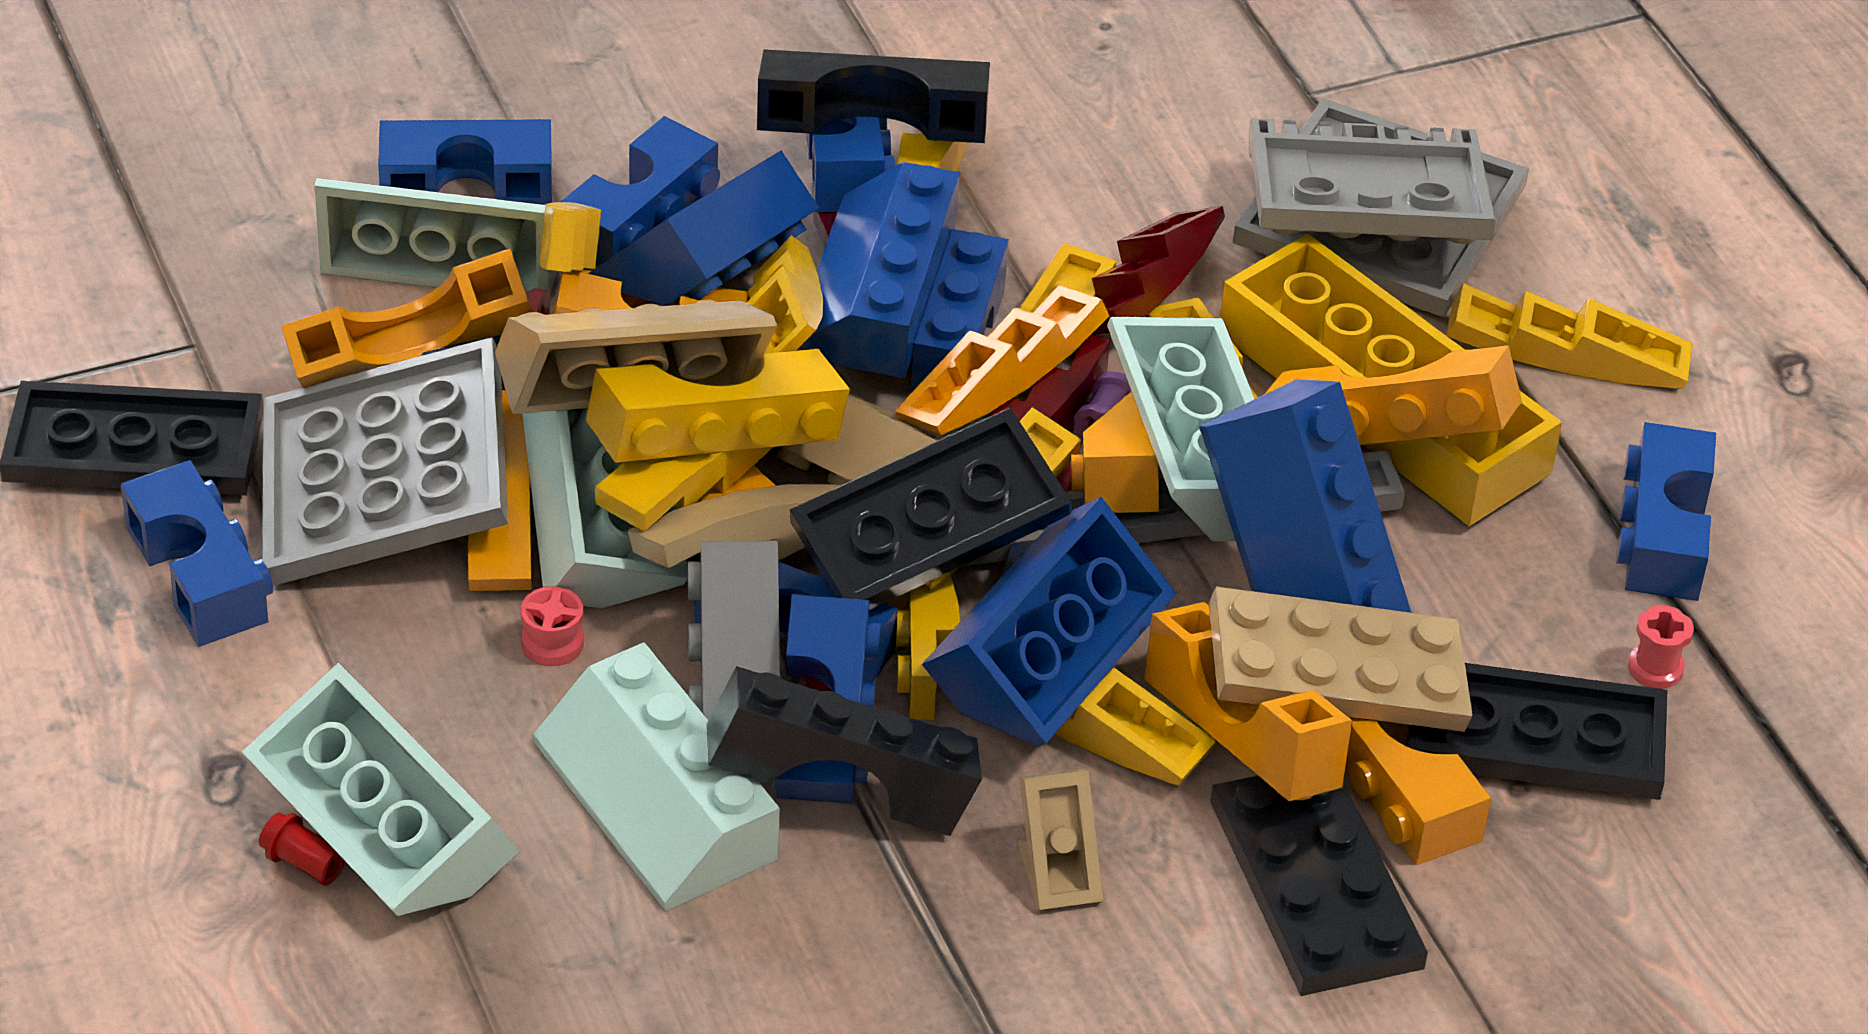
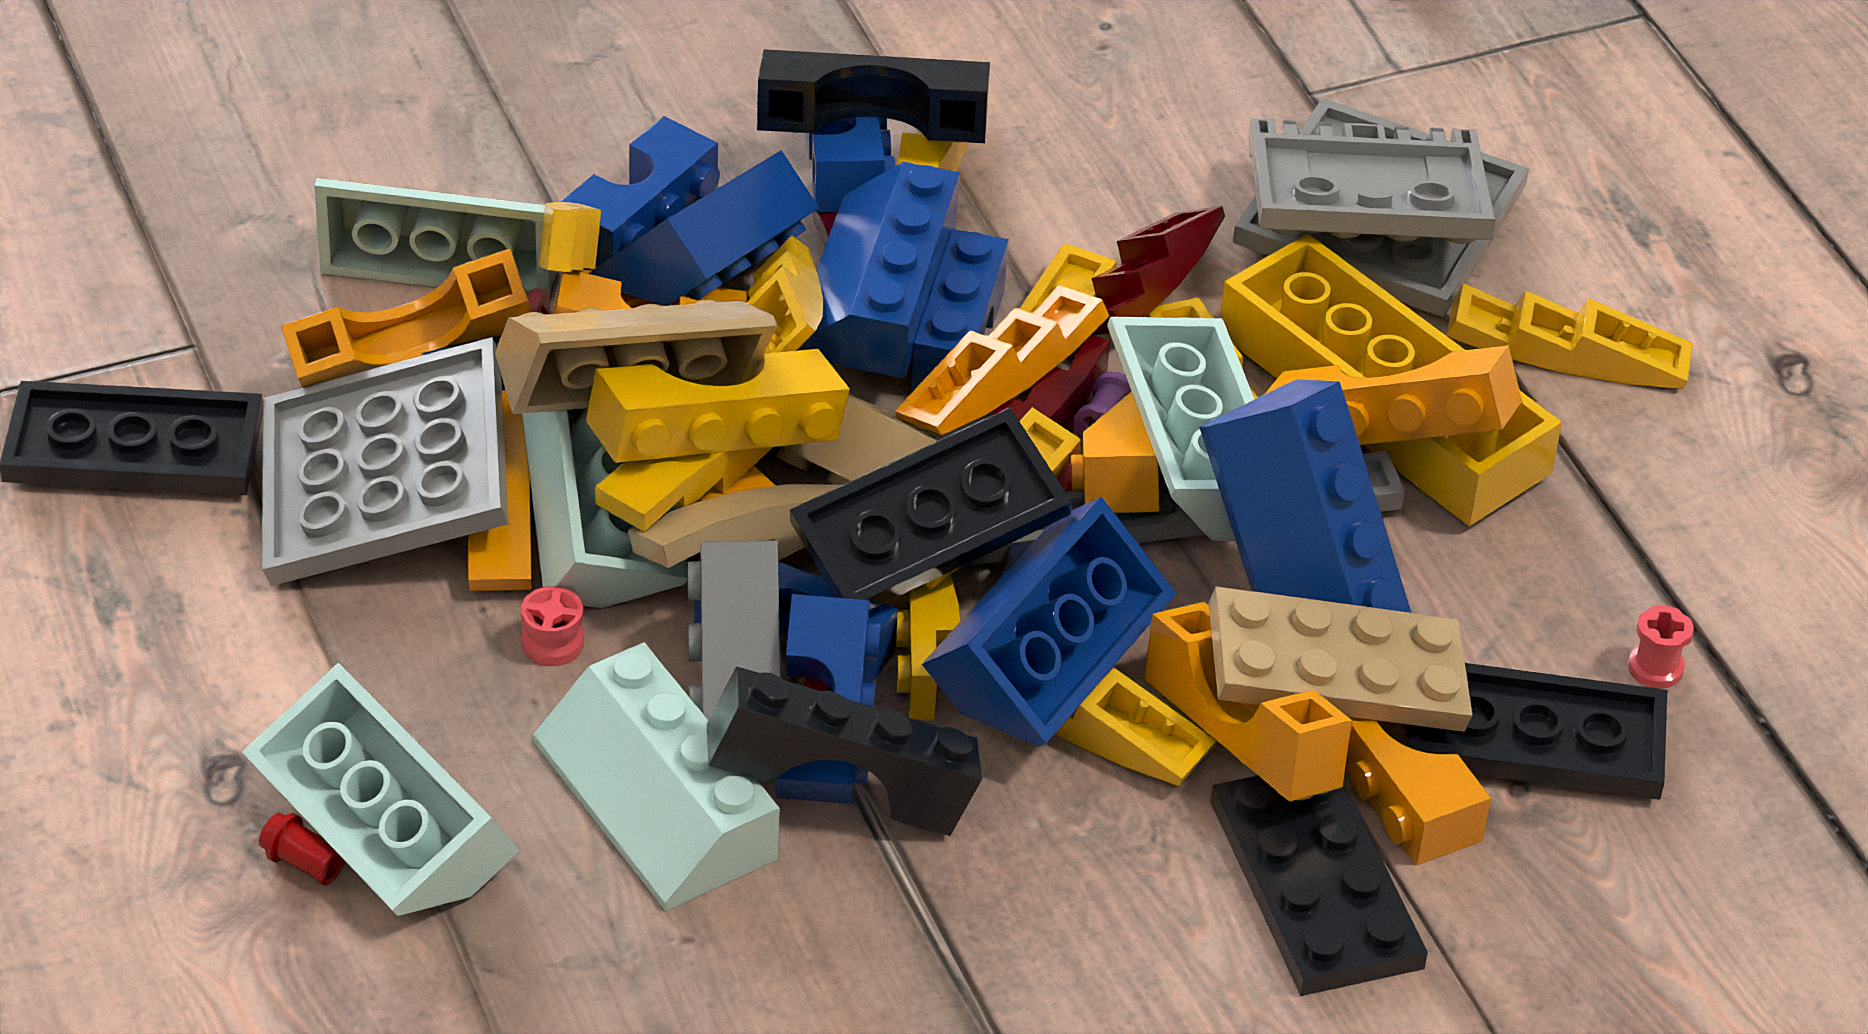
(216, 581): blue arch -> none
(503, 153): blue arch -> none
(1060, 839): tan slope -> none
(1666, 509): blue arch -> none

